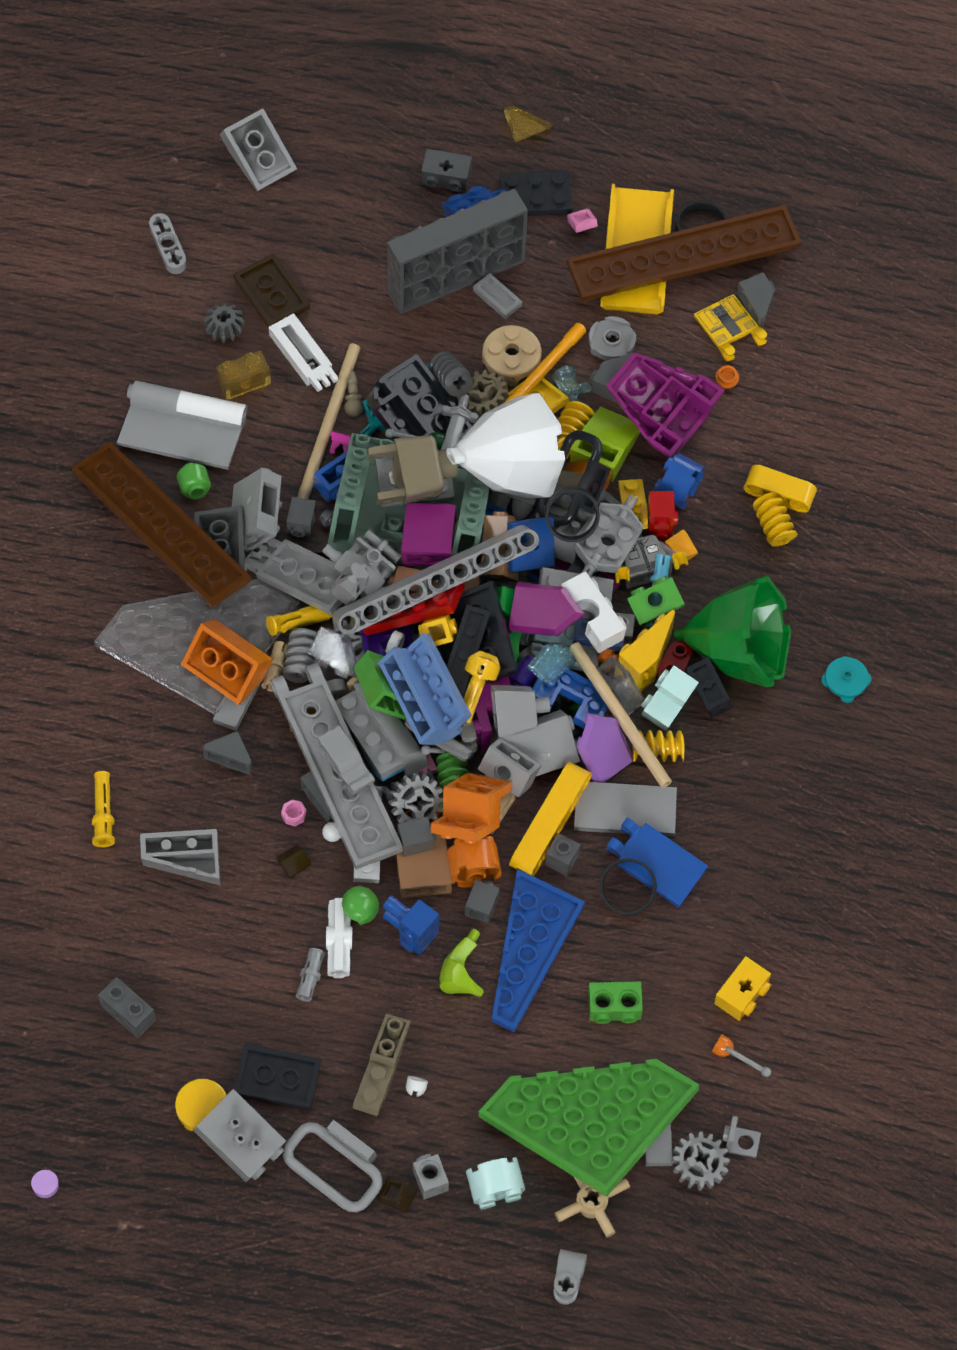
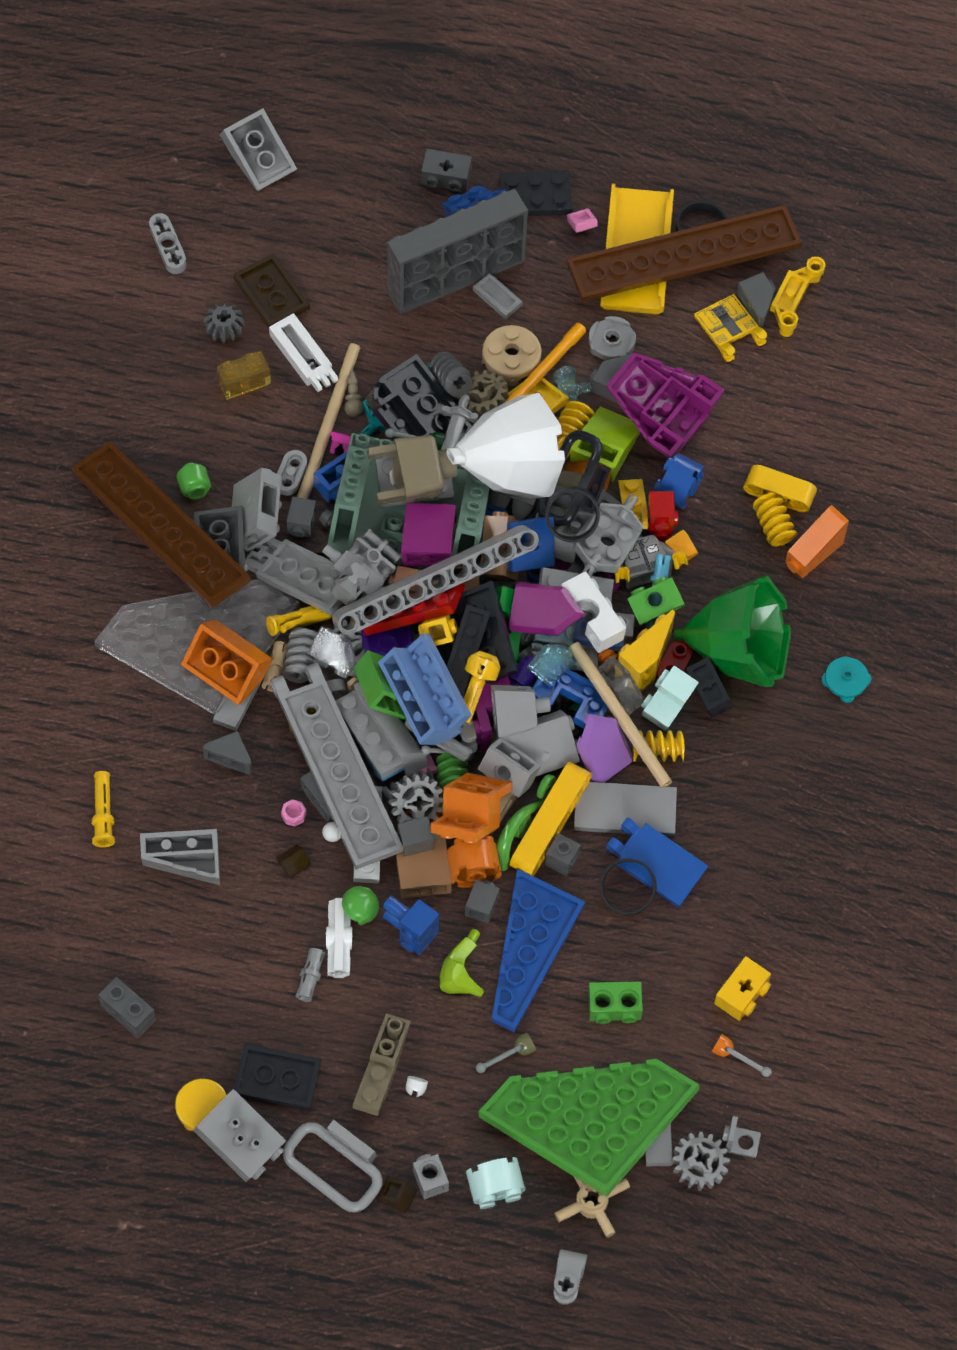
(45, 1183): lavender tile -> none
(182, 424): light grey door -> none
(292, 474): none -> light grey plate
(345, 759): light grey piece -> none
(396, 640): white tile -> none
(520, 822): none -> bright green plant
(522, 1045): none -> hinge
(524, 124): clear yellow slope -> none
(727, 377): orange plate -> none
(791, 293): none -> yellow plate
(817, 542): none -> orange slope

